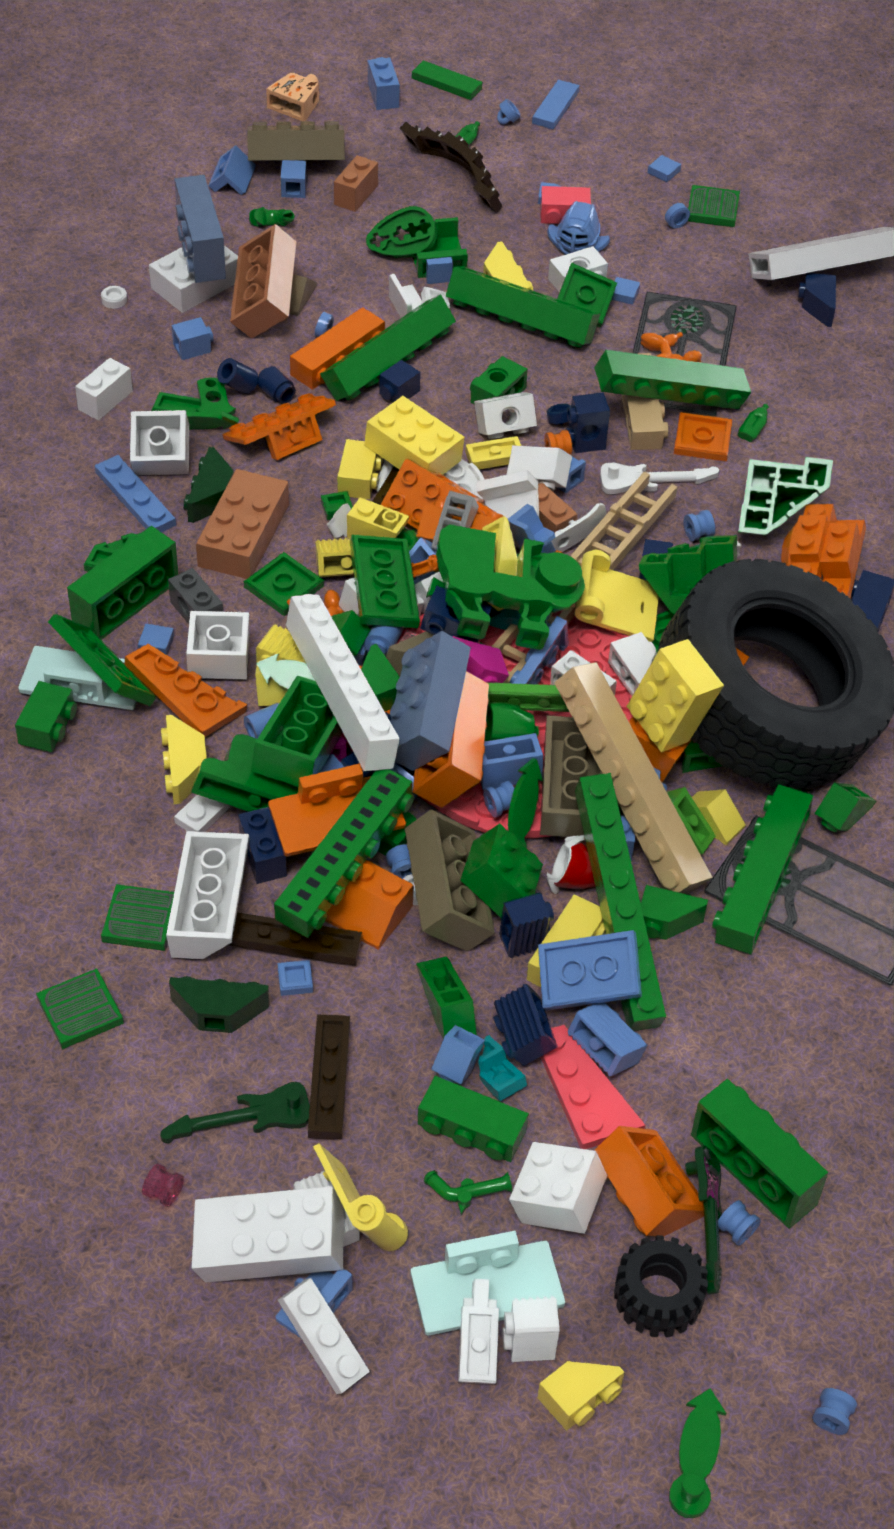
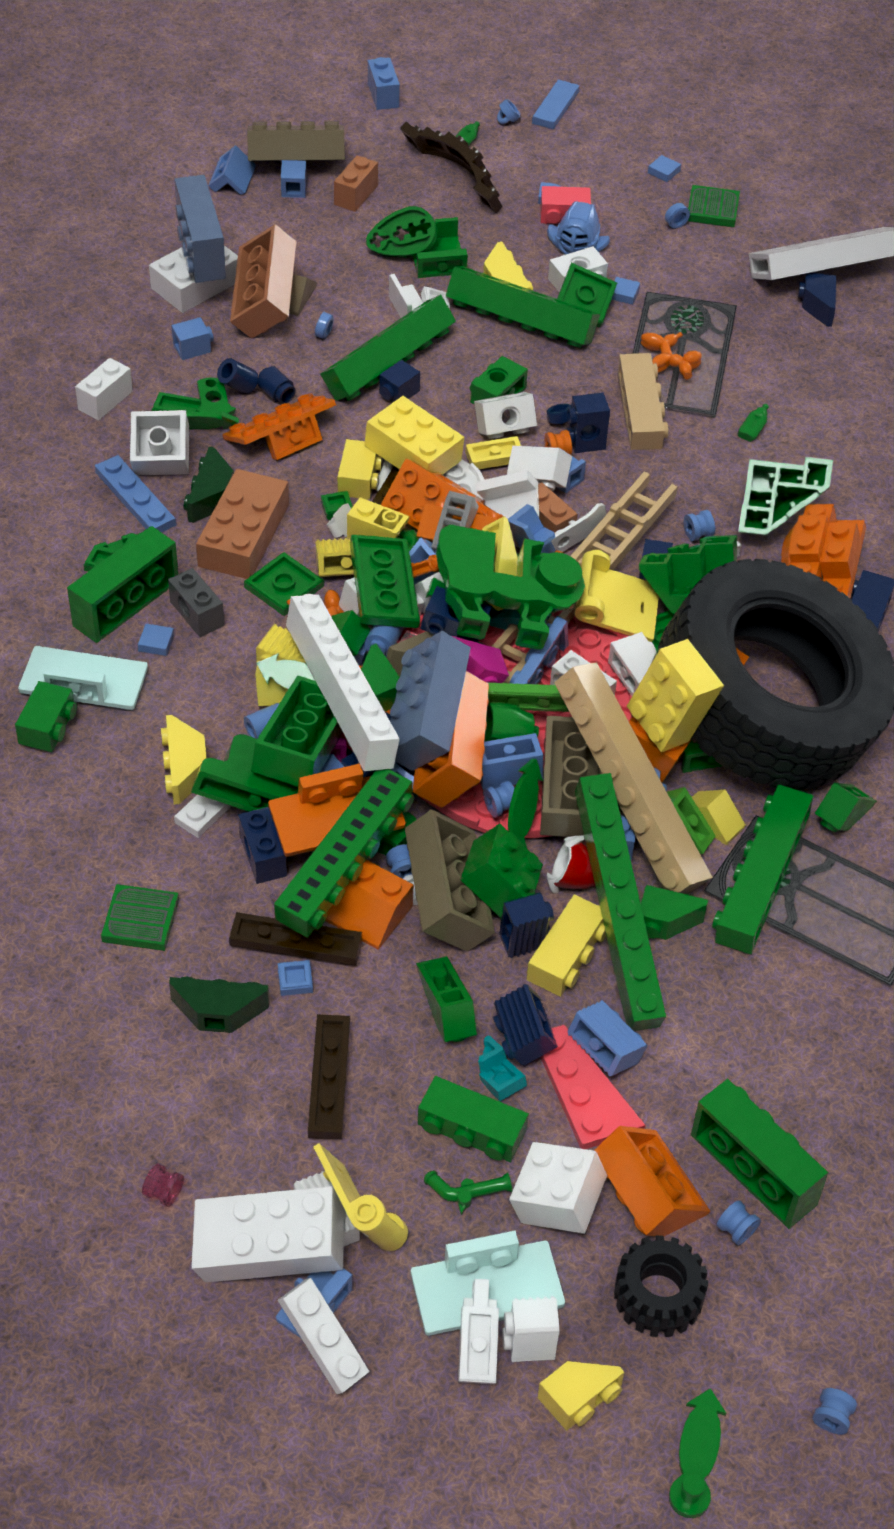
(79, 1008): green tile -> none
(102, 660): green tile -> none
(114, 297): white tile -> none
(183, 691): orange wing -> none
(206, 893): white slope -> none
(218, 644): white brick -> none
(264, 217): green piece -> none
(283, 1108): dark green piece -> none
(294, 95): light nougat torso -> none
(333, 345): orange brick -> none
(438, 270): medium blue tile -> none
(447, 80): green tile -> none
(457, 1055): medium blue brick -> none
(589, 970): medium blue tile -> none
(619, 478): white piece -> none
(672, 379): green brick -> none
(703, 436): orange tile -> none
(709, 1174): dark green piece -> none

